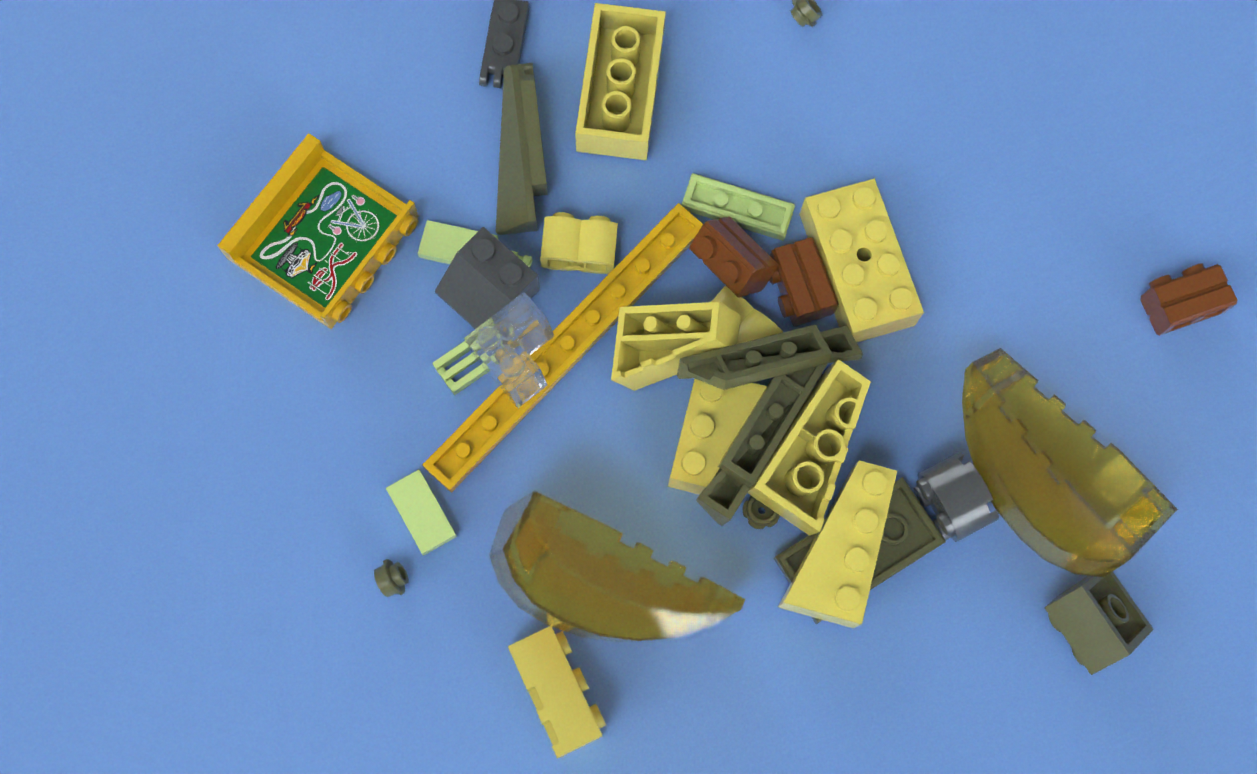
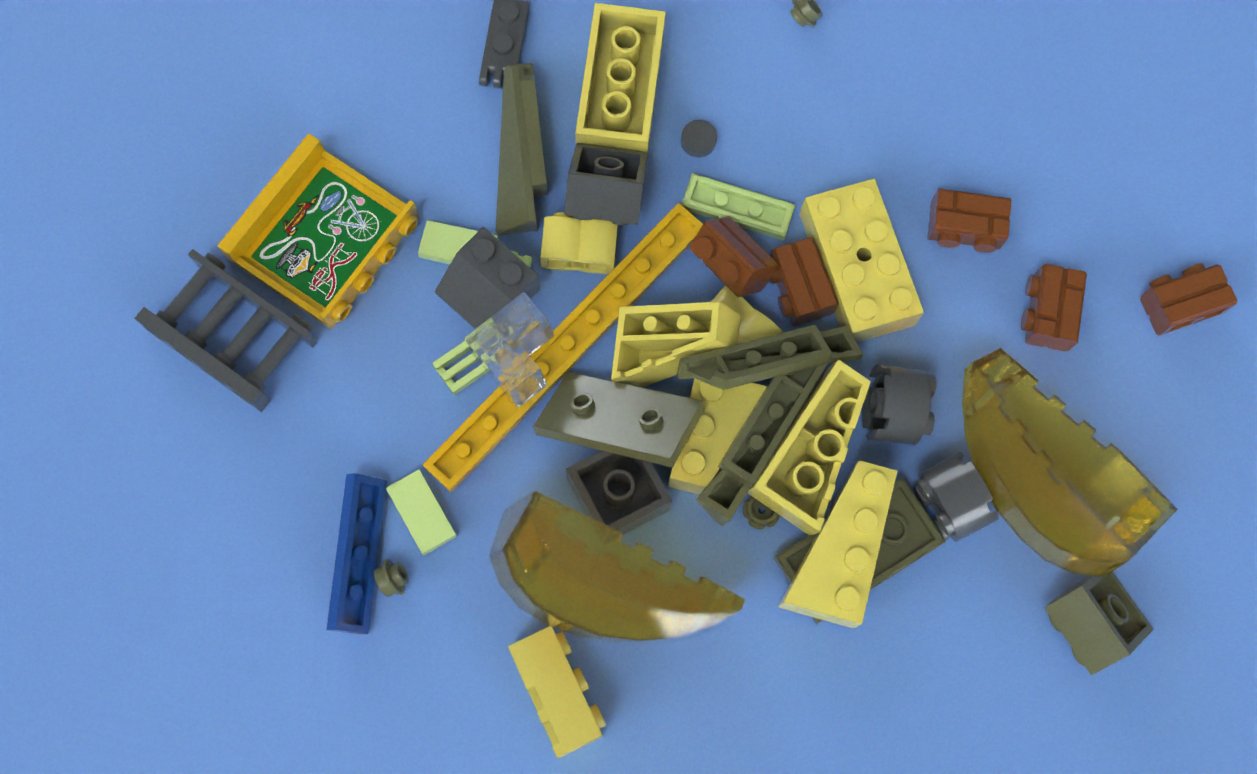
(222, 364): none -> dark grey fence
(356, 554): none -> blue plate
(606, 184): none -> dark grey brick
(618, 490): none -> dark grey brick
(619, 418): none -> olive plate
(698, 138): none -> dark grey tile
(899, 405): none -> dark grey brick
(969, 220): none -> dark orange brick
(1054, 307): none -> dark orange brick

